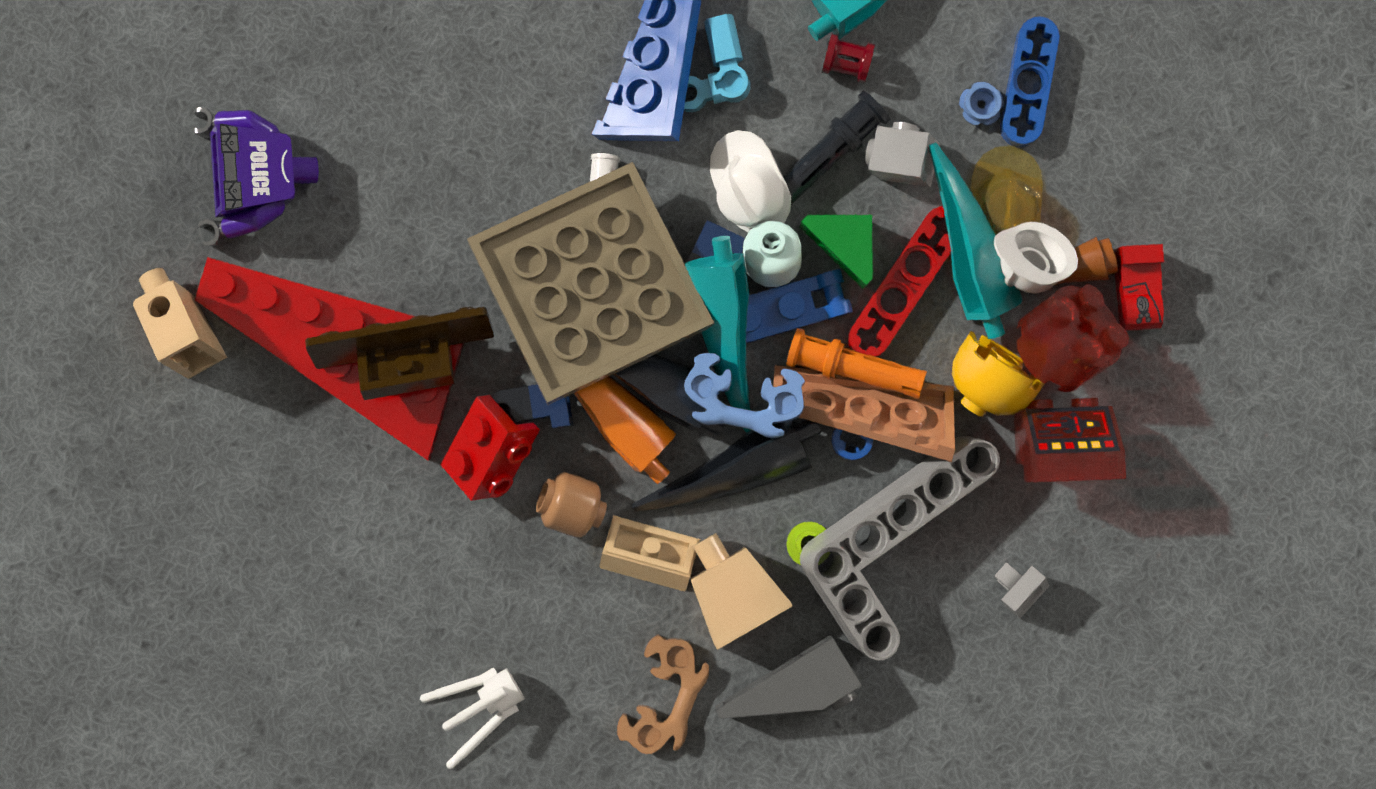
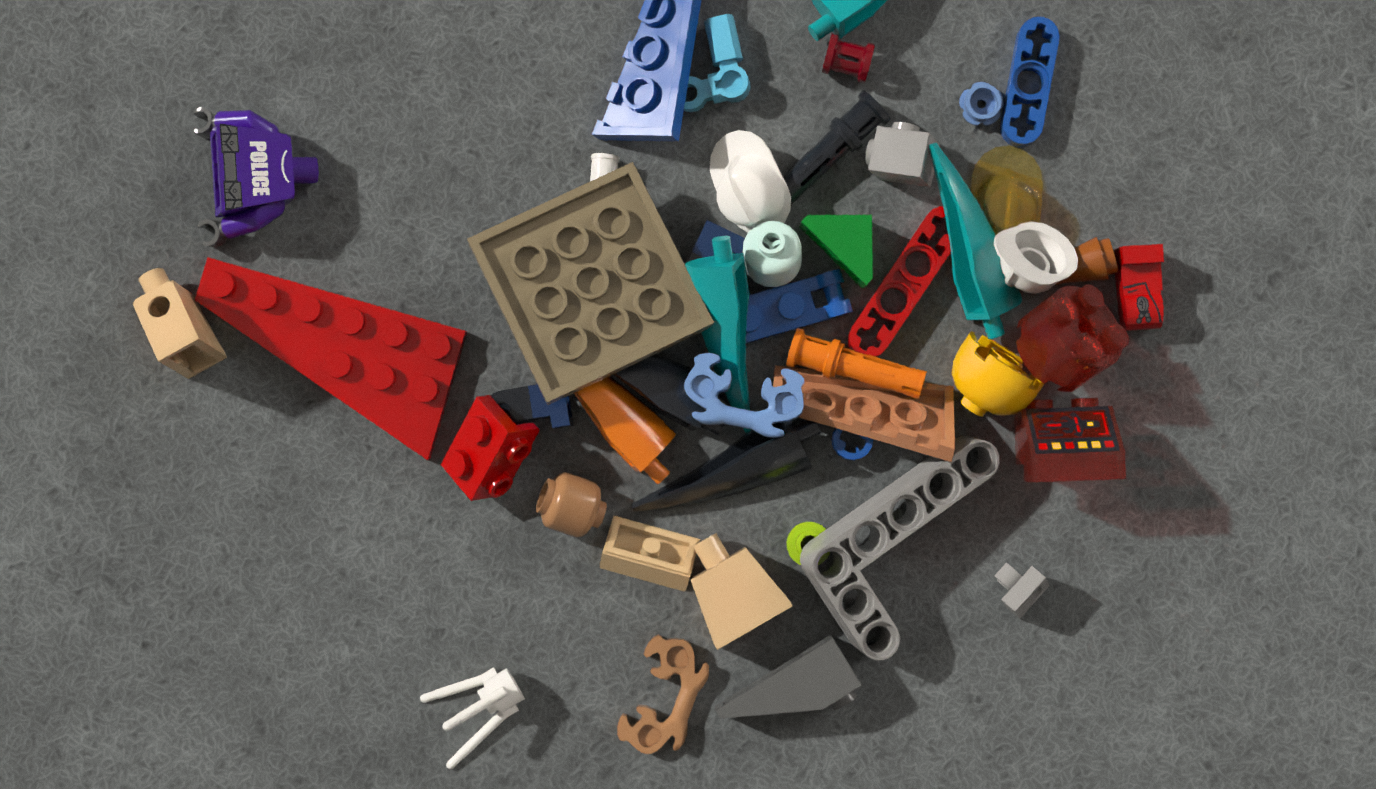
(403, 353): dark brown bracket -> none

